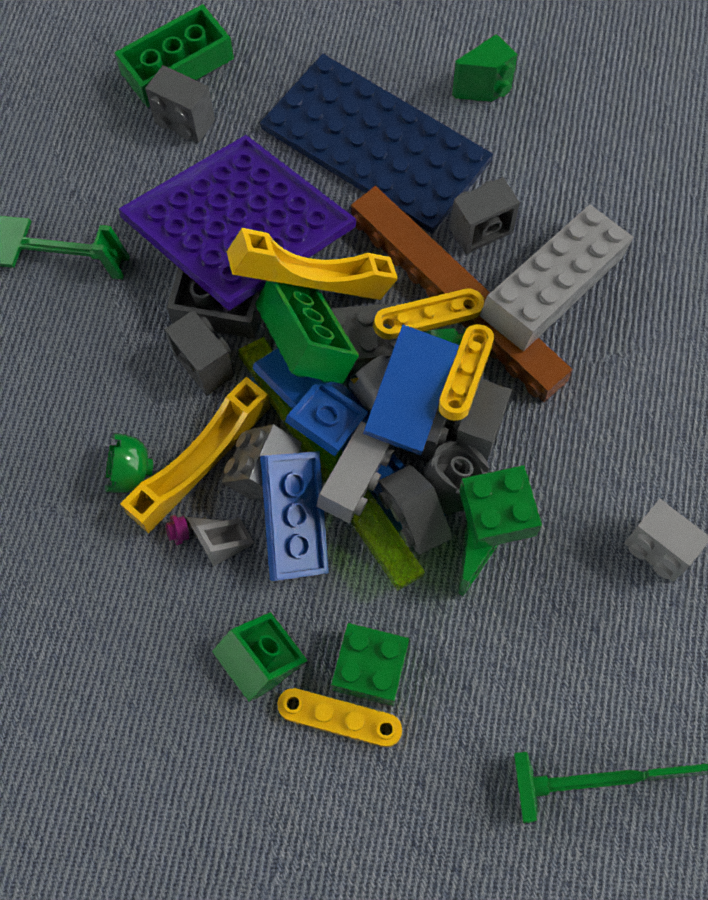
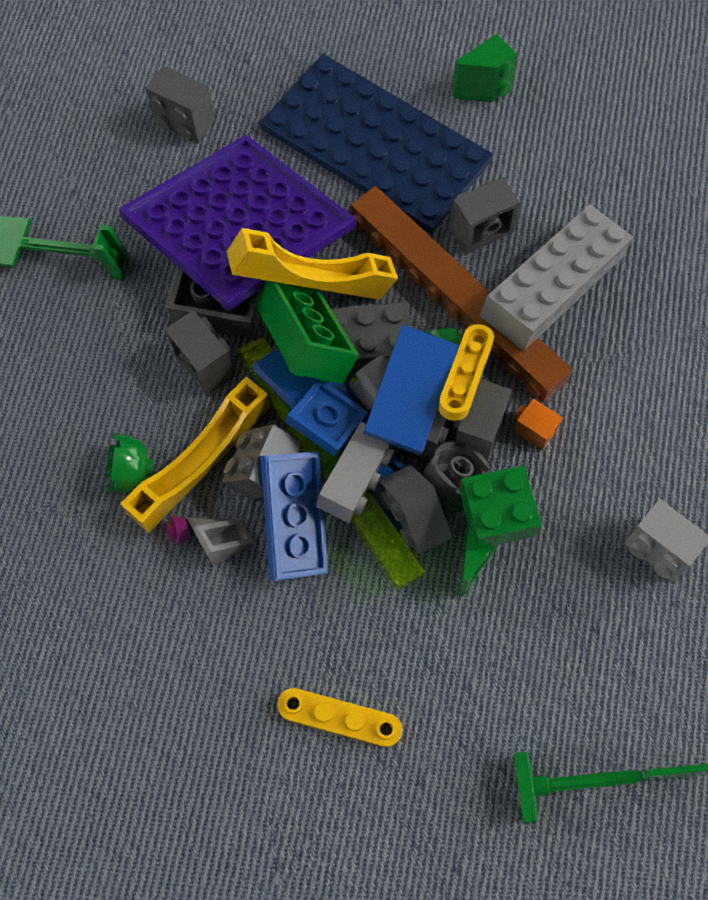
(189, 44): green brick -> none
(259, 655): green slope -> none
(370, 664): green brick -> none
(429, 312): yellow plate -> none
(537, 423): none -> orange brick

